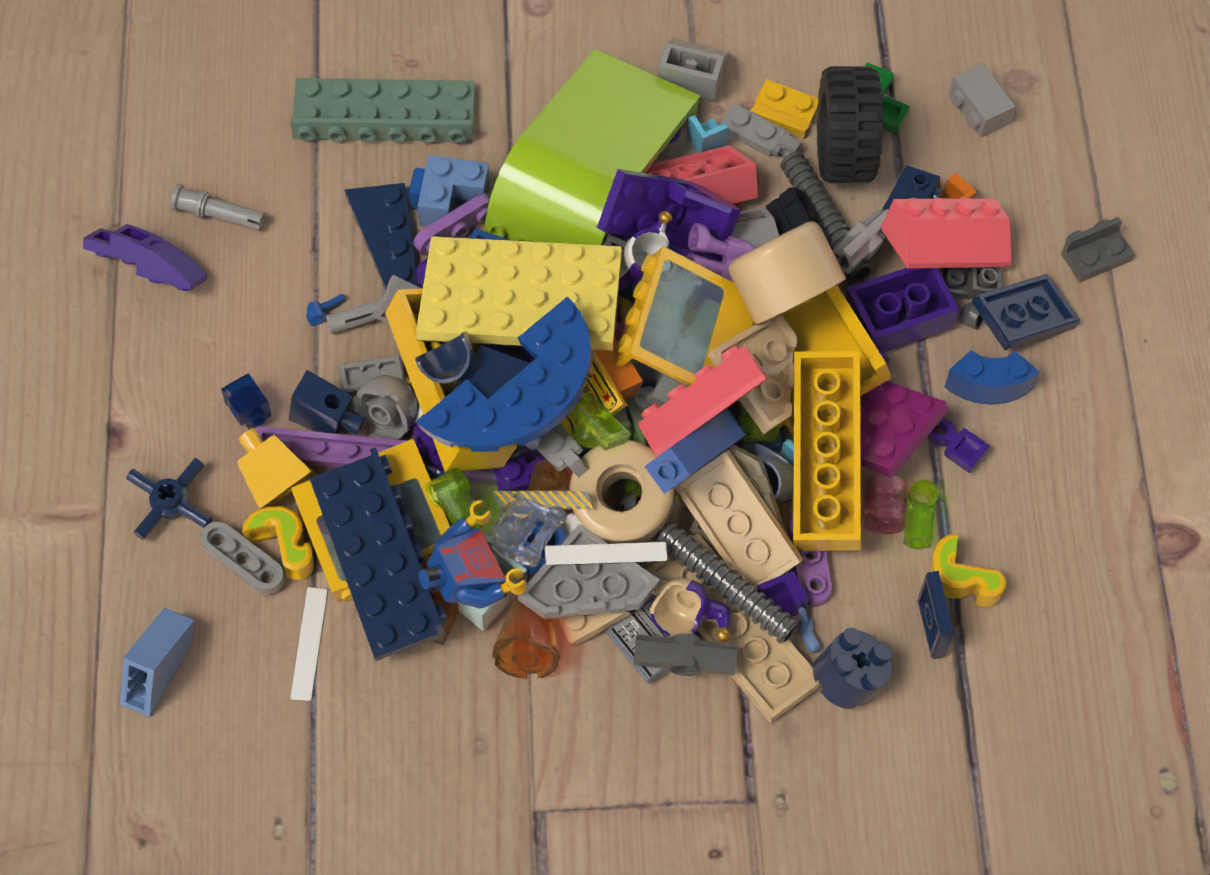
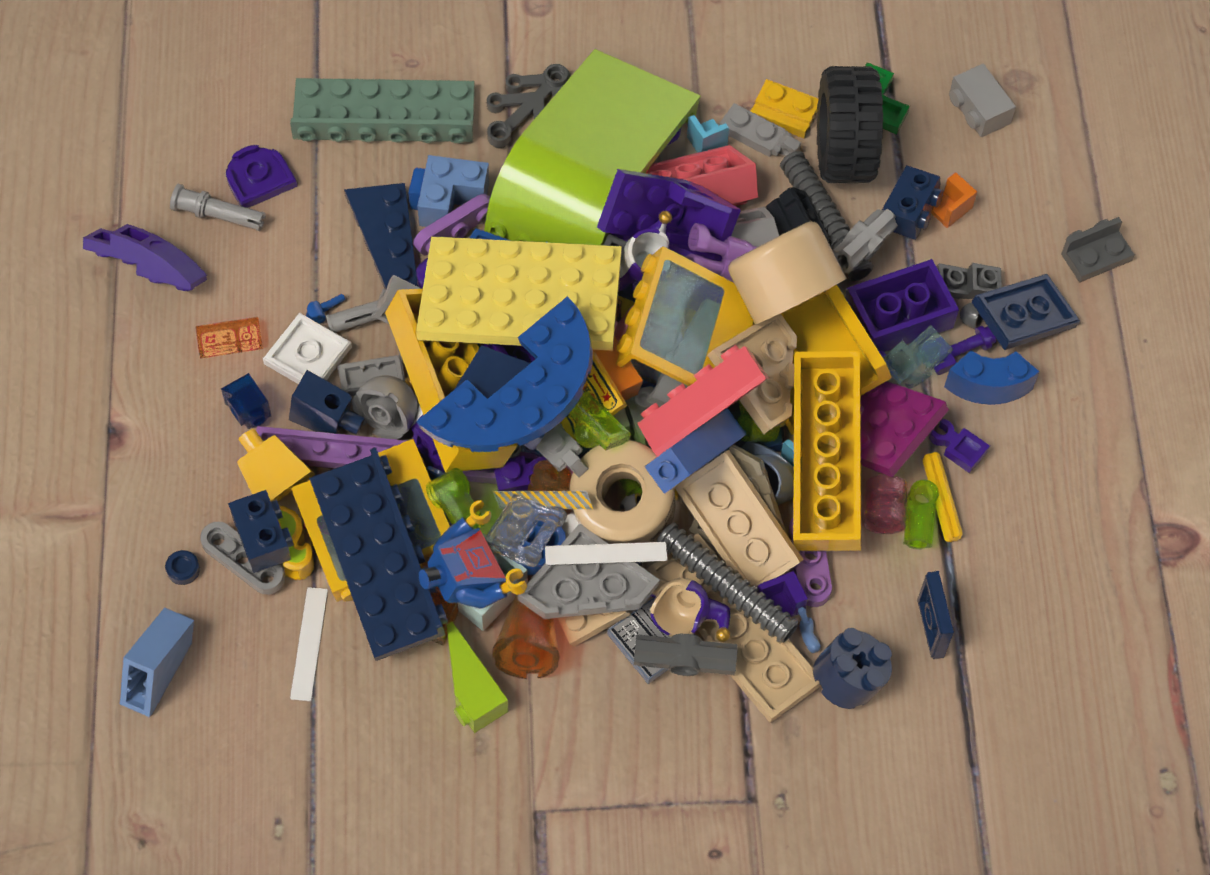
(168, 498): dark blue bar -> none
(182, 567): none -> dark blue tile
(229, 337): none -> clear orange tile
(258, 175): none -> dark purple tile
(260, 531): none -> dark blue brick
(307, 347): none -> white plate
(449, 361): dark blue helmet -> none
(476, 693): none -> lime slope
(529, 101): none -> dark grey plant
(693, 67): light grey slope -> none
(913, 363): none -> clear light blue brick
(945, 505): none -> yellow axle
(949, 232): coral slope -> none
(964, 580): yellow animal -> none
(983, 338): none -> dark purple hinge

